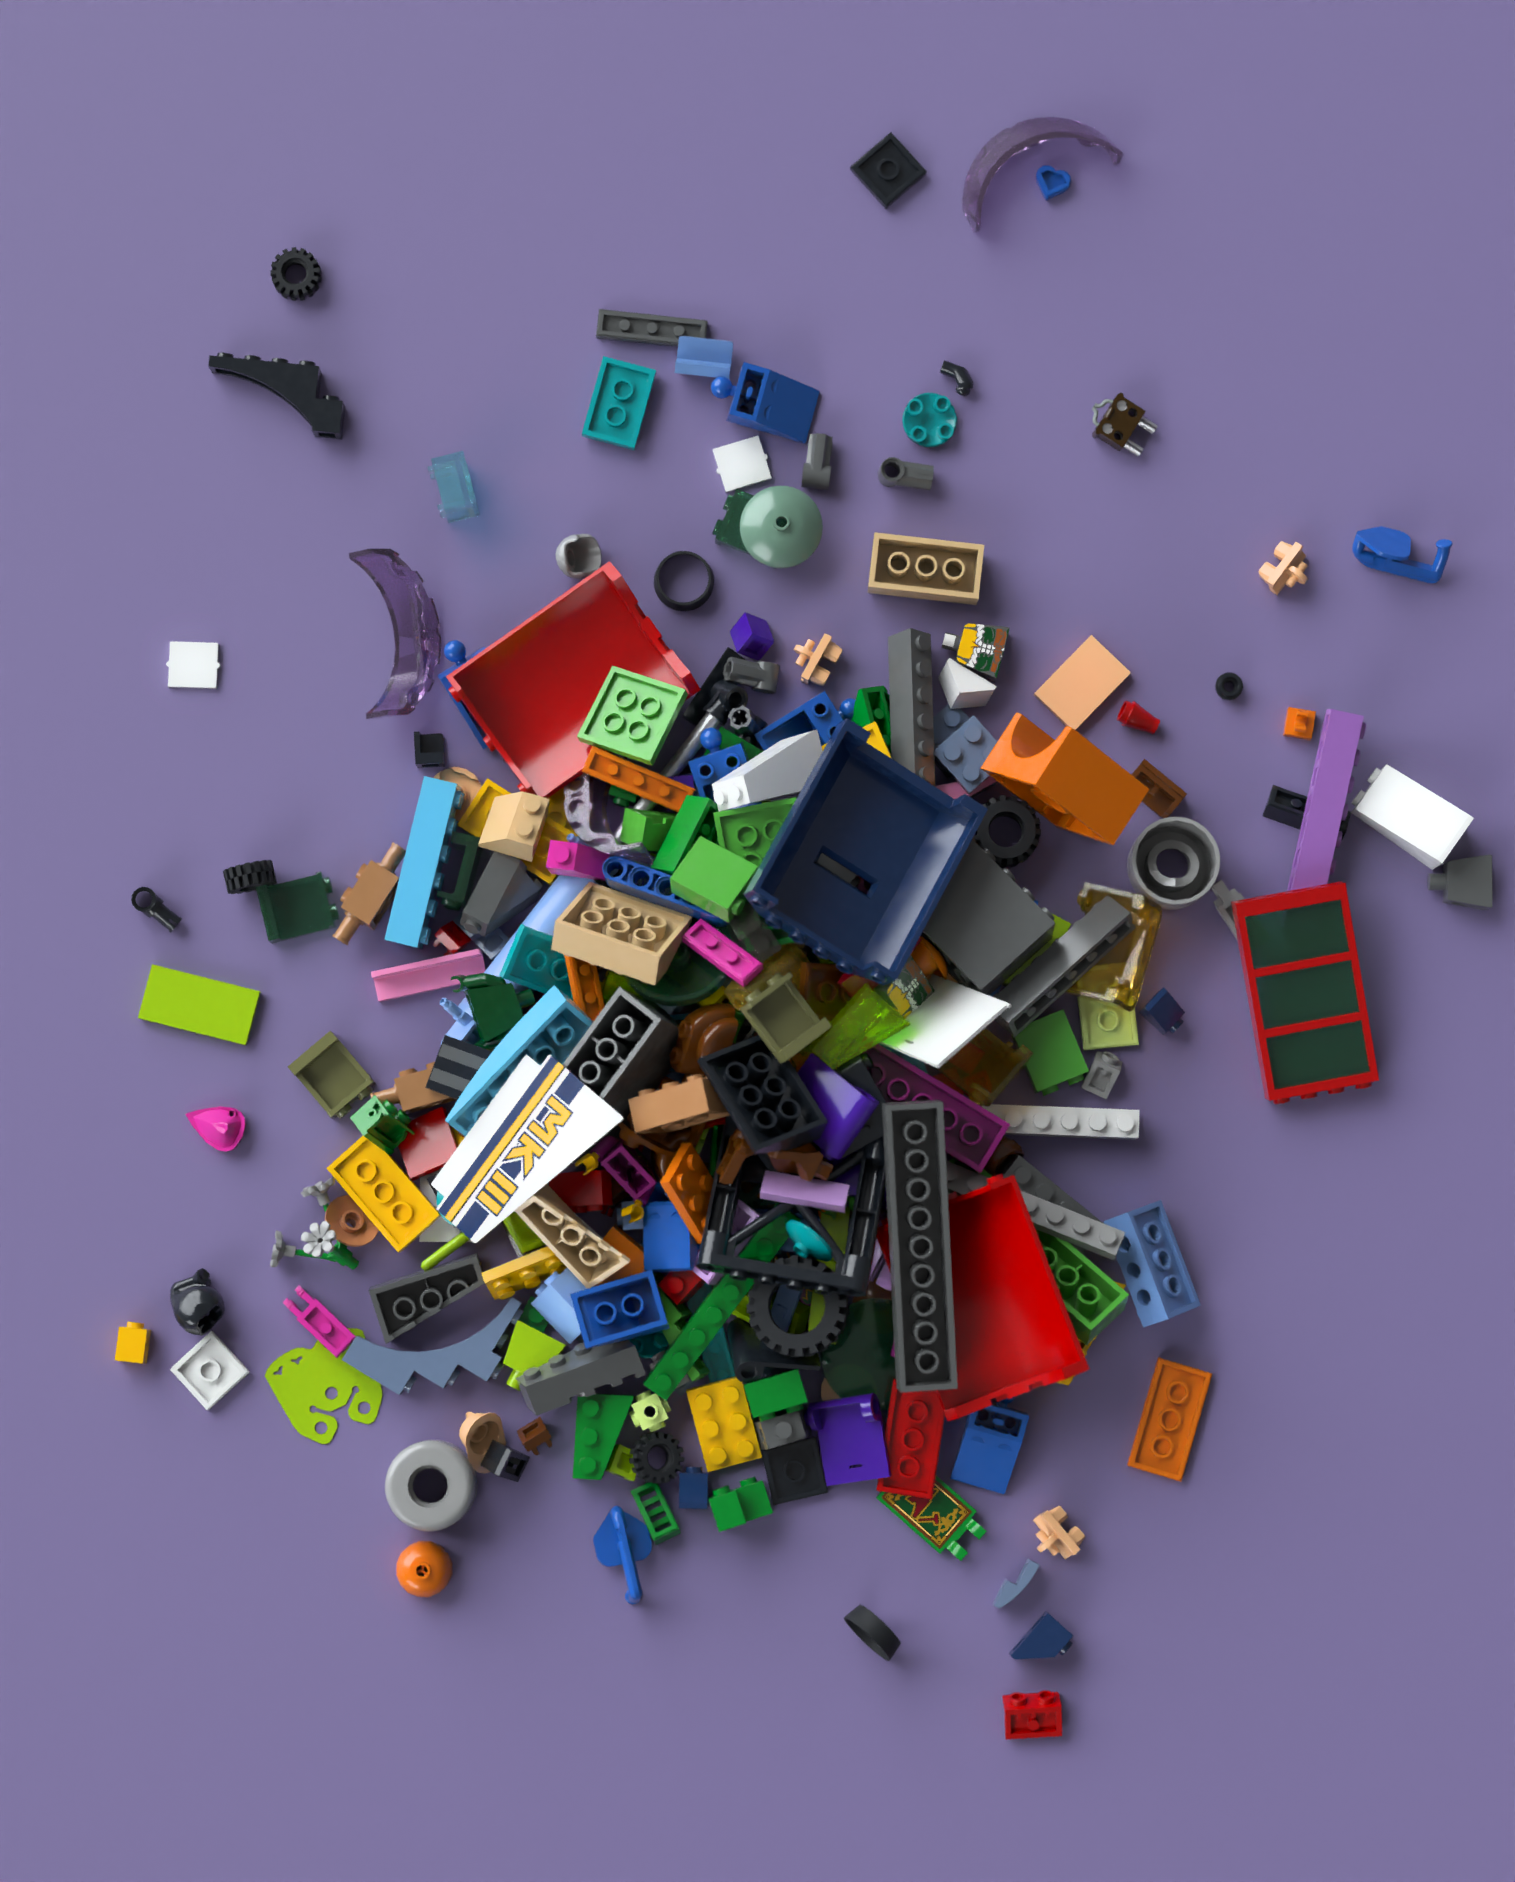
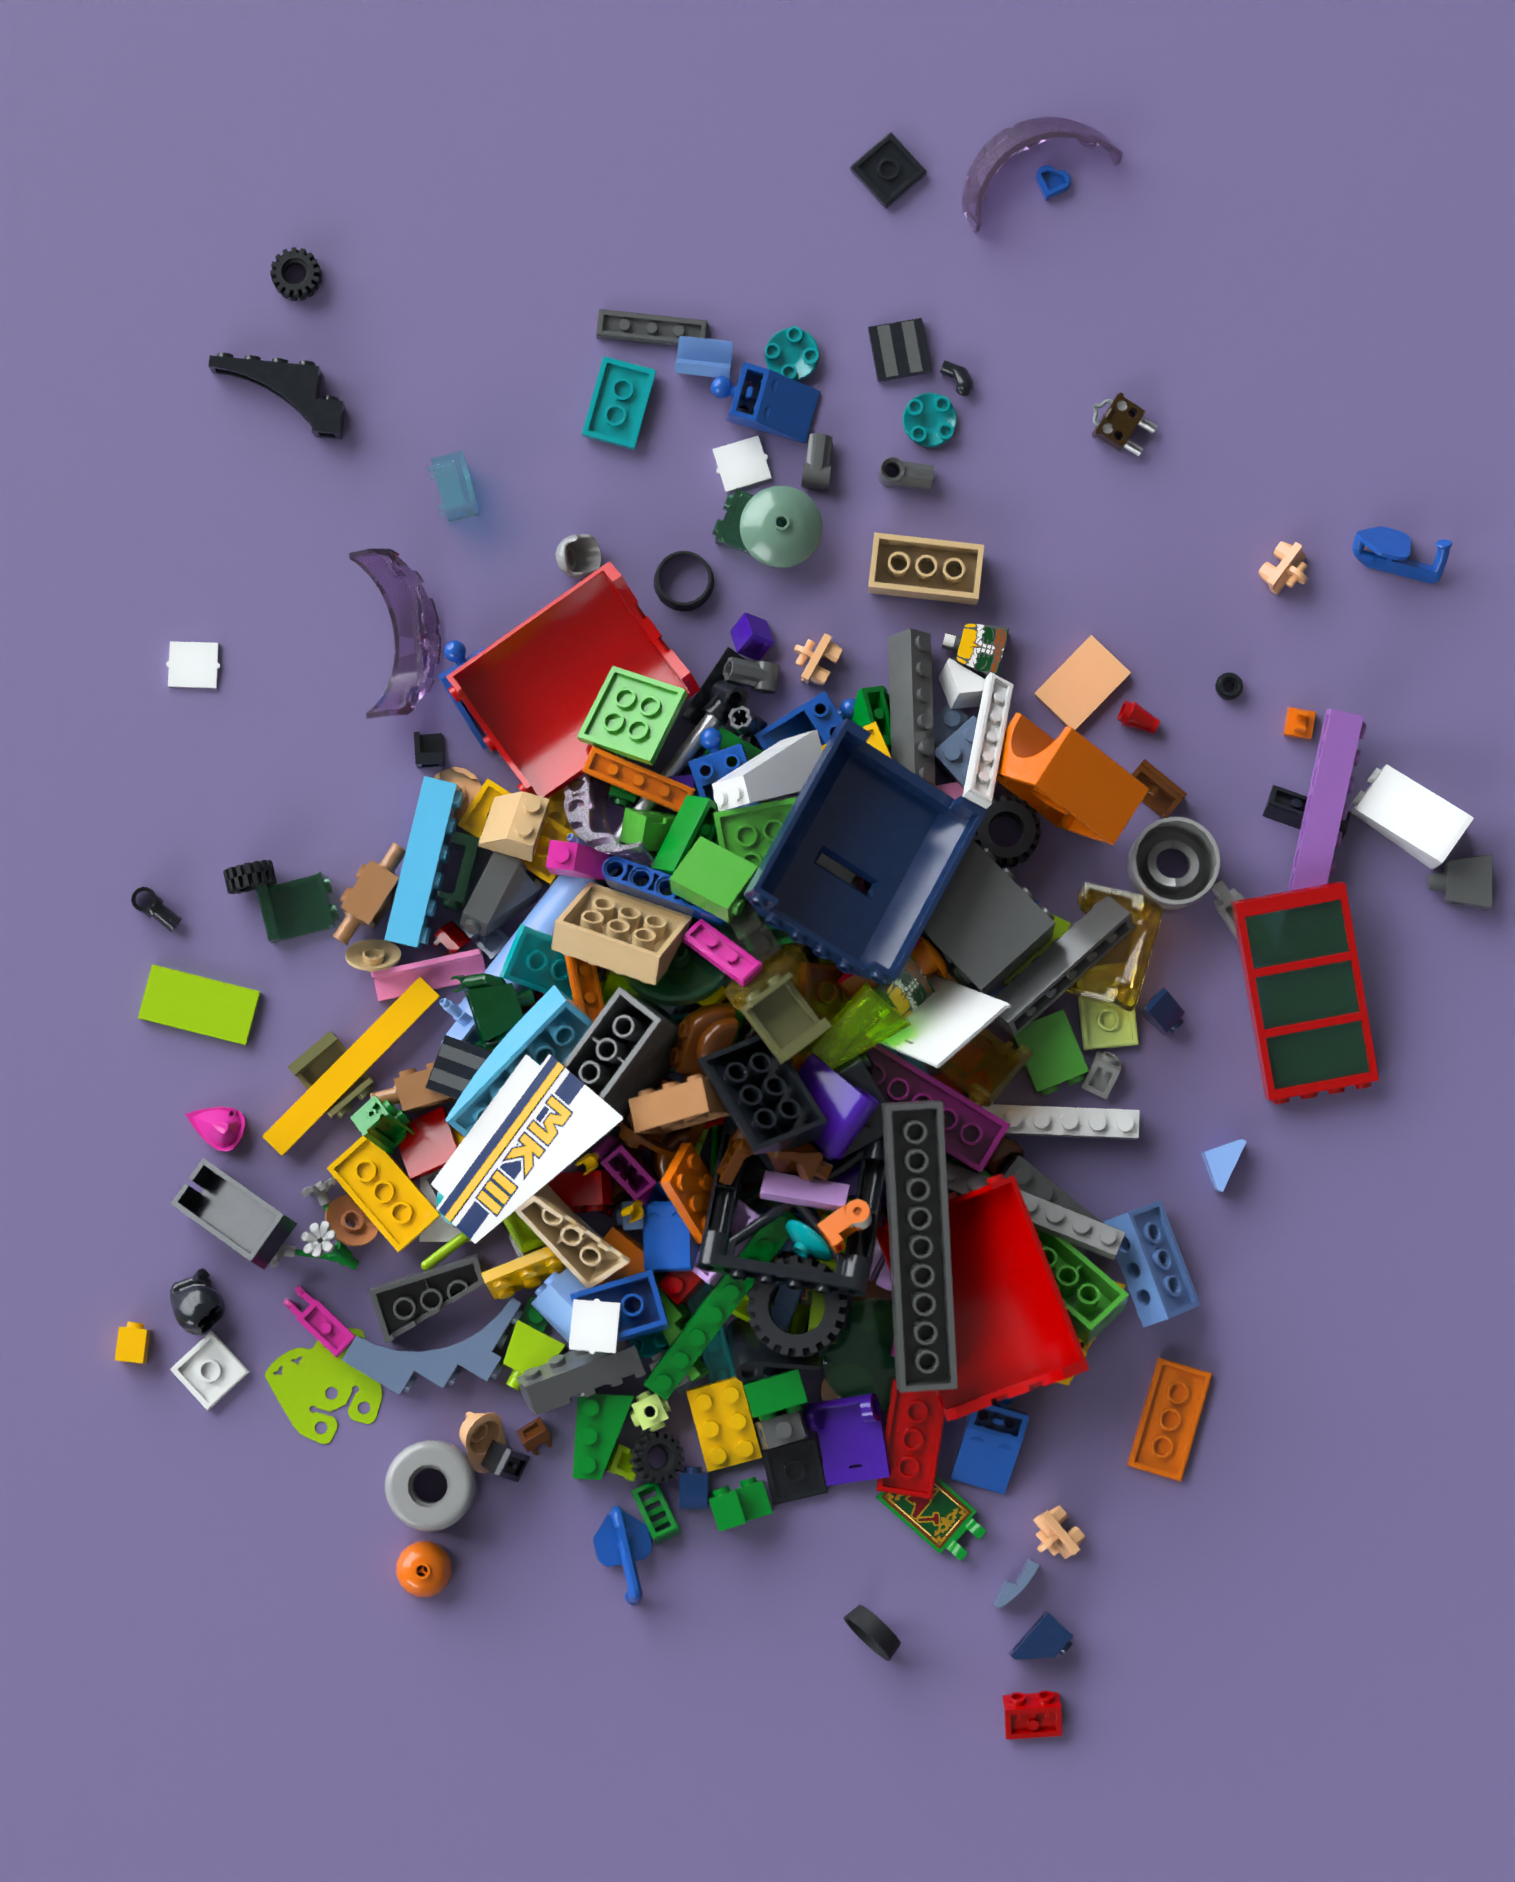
(234, 1214): none -> piece
(351, 1066): none -> yellow tile
(373, 955): none -> tan dish
(594, 1326): none -> white piece
(792, 353): none -> teal dish
(844, 1222): none -> orange leg
(899, 349): none -> tile
(988, 740): none -> white tile
(1221, 1163): none -> light blue slope

